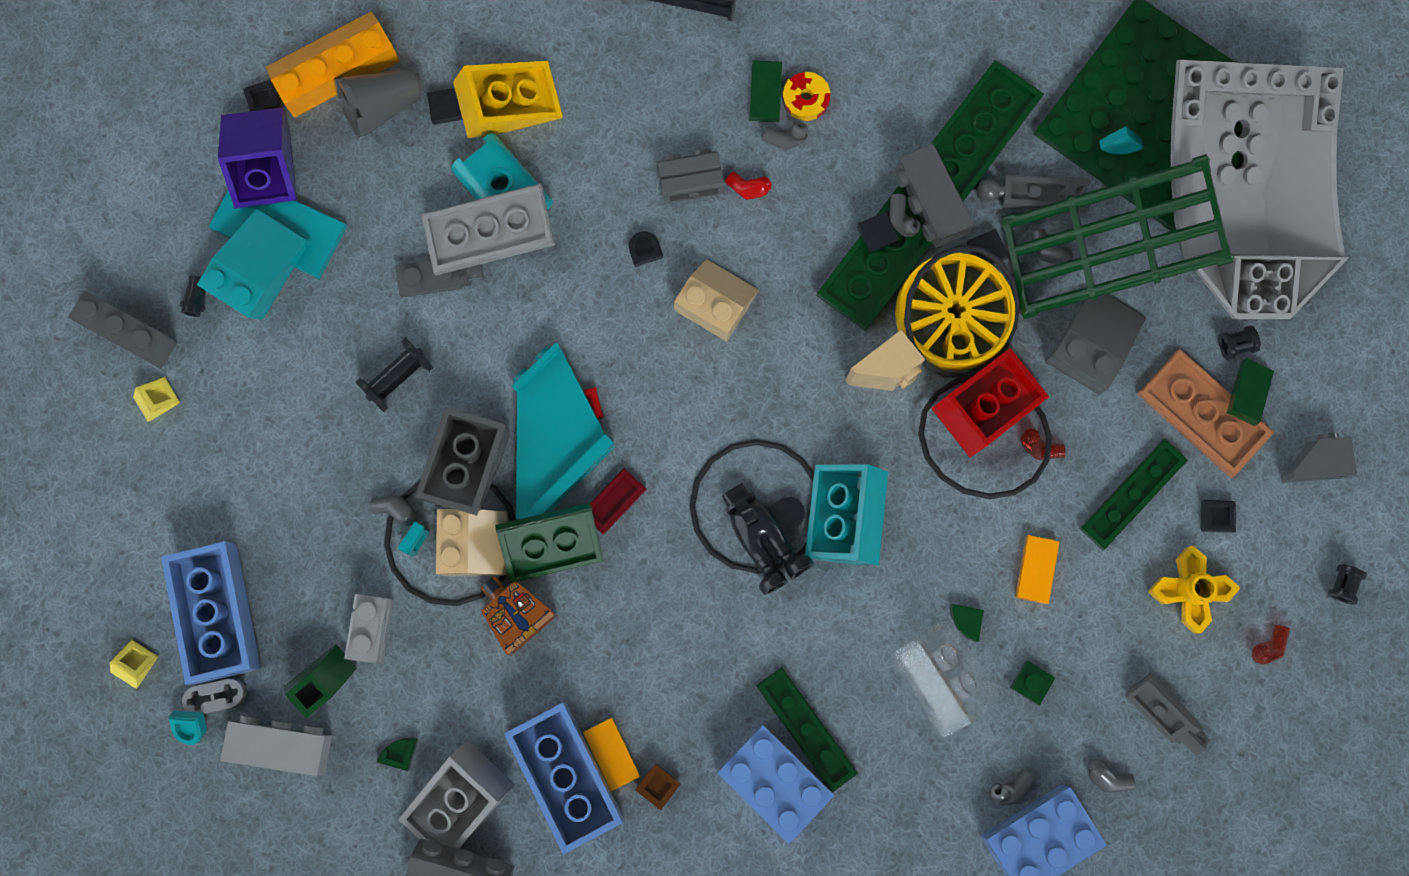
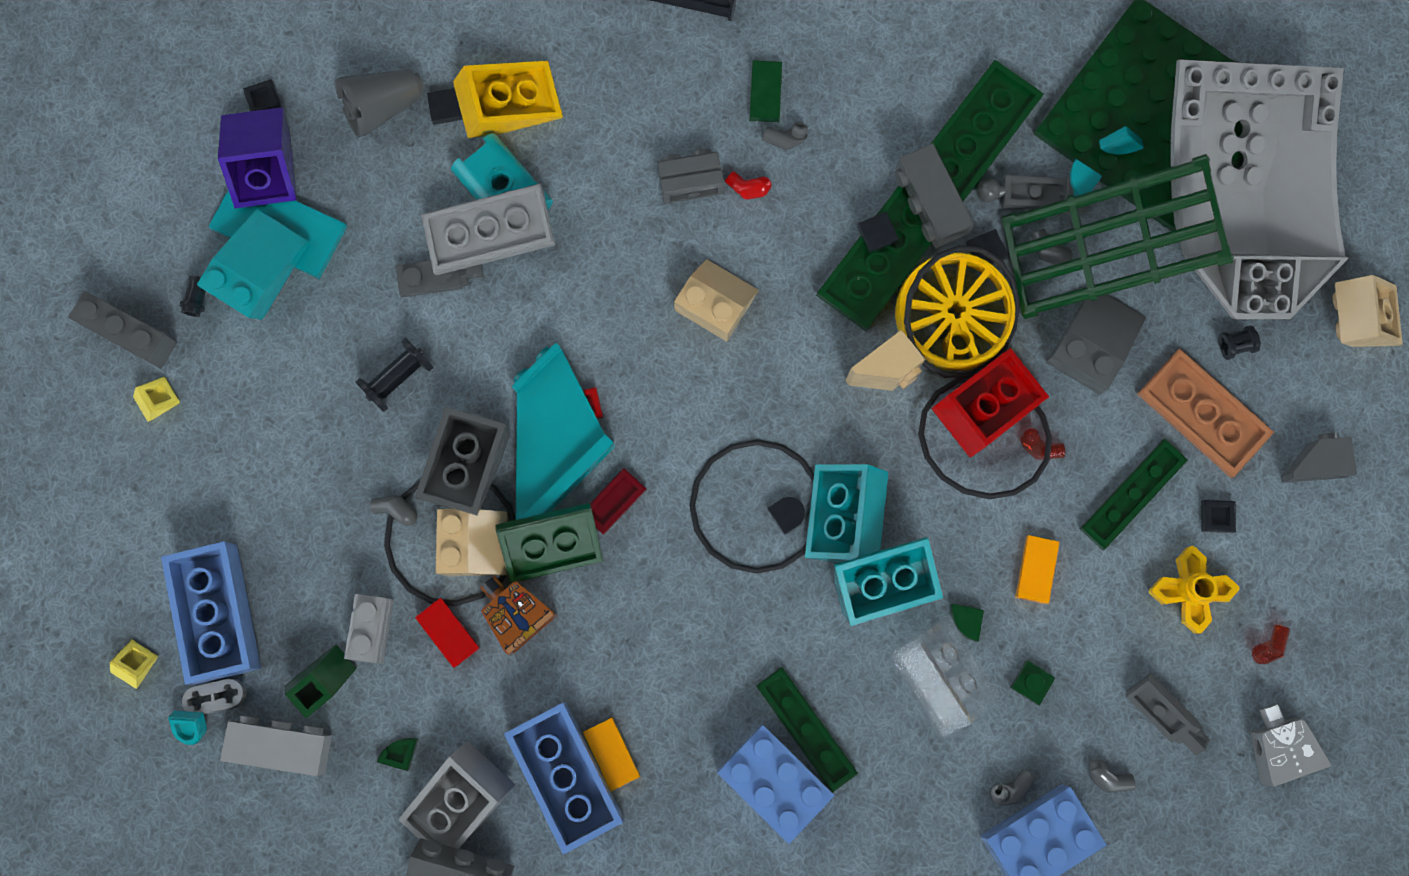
(309, 73): light orange slope -> none
(414, 539): teal tile -> none
(447, 632): none -> red tile
(644, 248): black tile -> none
(658, 786): reddish brown plate -> none
(754, 522): black piece -> none
(806, 83): yellow piece -> none
(887, 581): none -> teal slope
(900, 220): dark grey arm -> none
(1082, 178): none -> teal tile
(1250, 392): dark green tile -> none
(1285, 748): none -> light grey torso
(1347, 584): black bush -> none
(1367, 312): none -> tan slope

